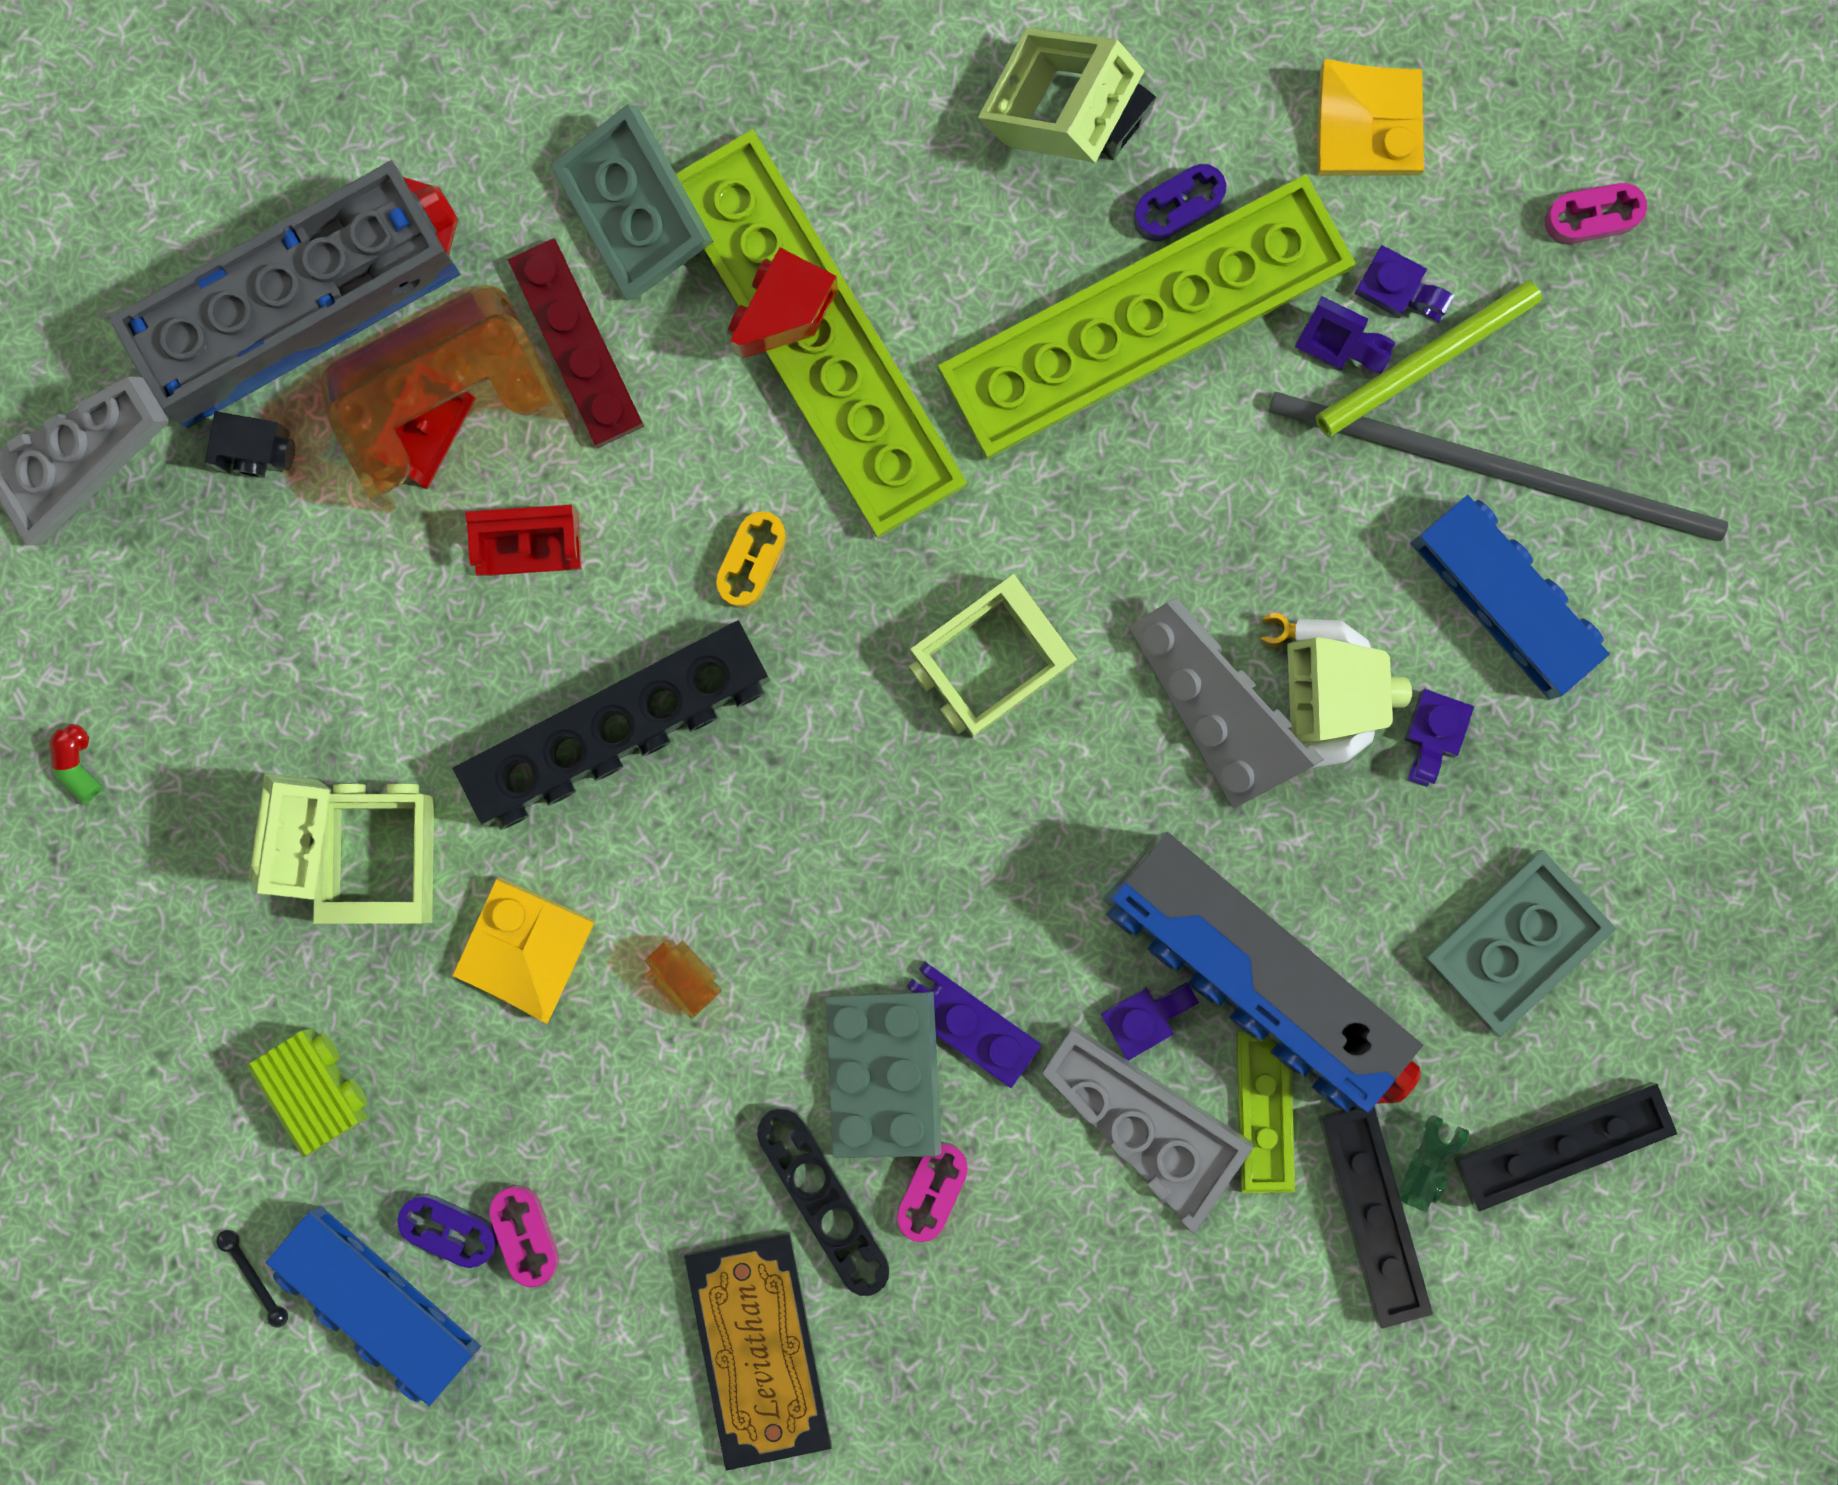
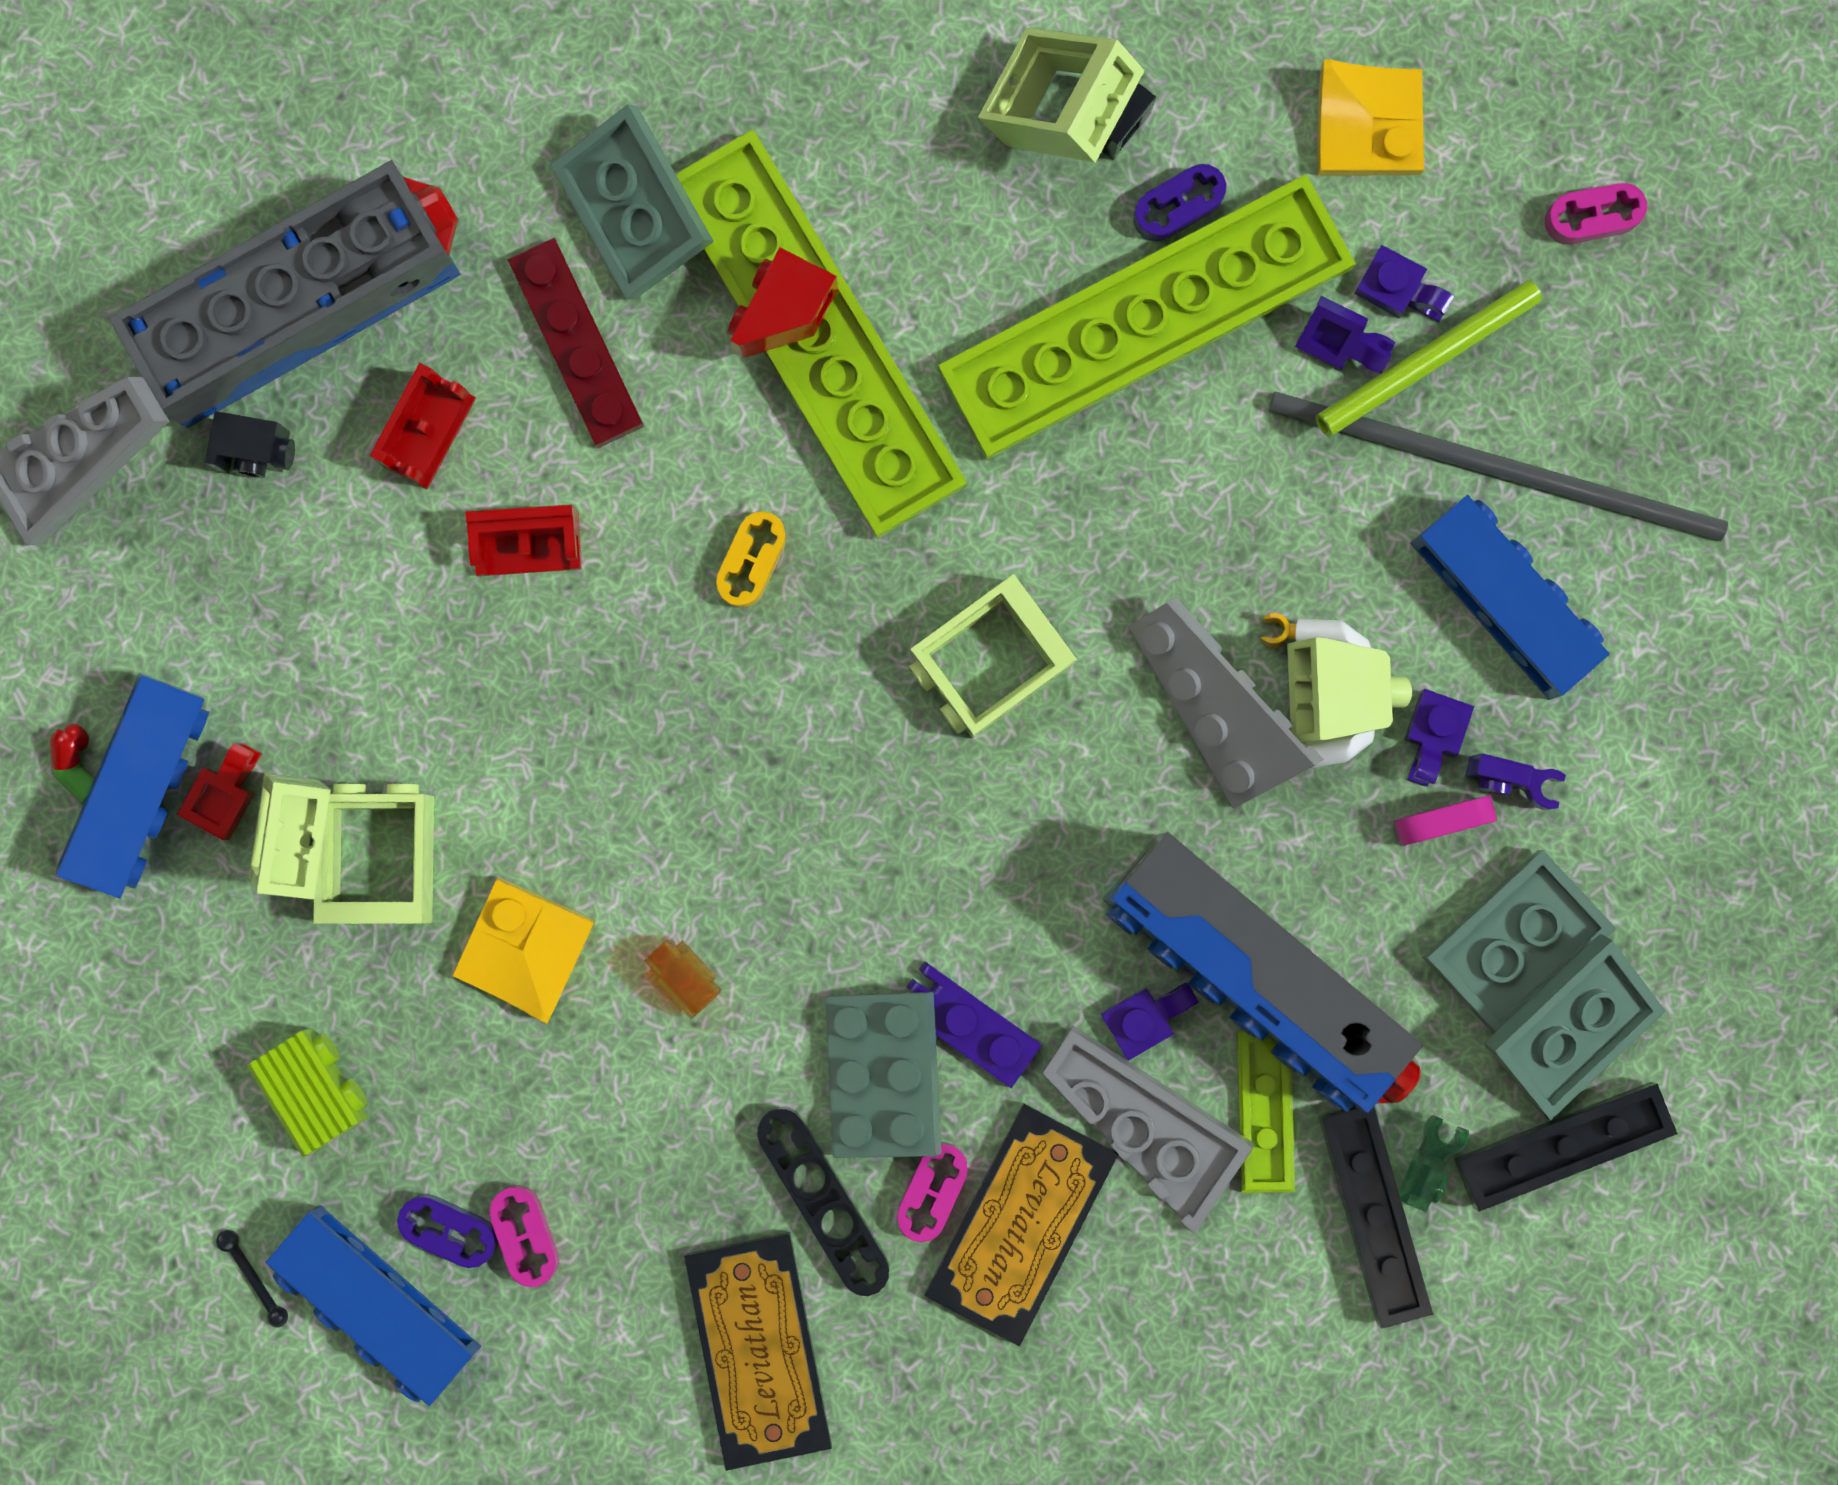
(131, 785): none -> blue brick
(218, 799): none -> red plate
(424, 367): clear orange windscreen -> none
(488, 773): black brick -> none
(1021, 1224): none -> tile
(1445, 820): none -> dark pink beam
(1500, 775): none -> dark purple plate
(1575, 1026): none -> sand green plate

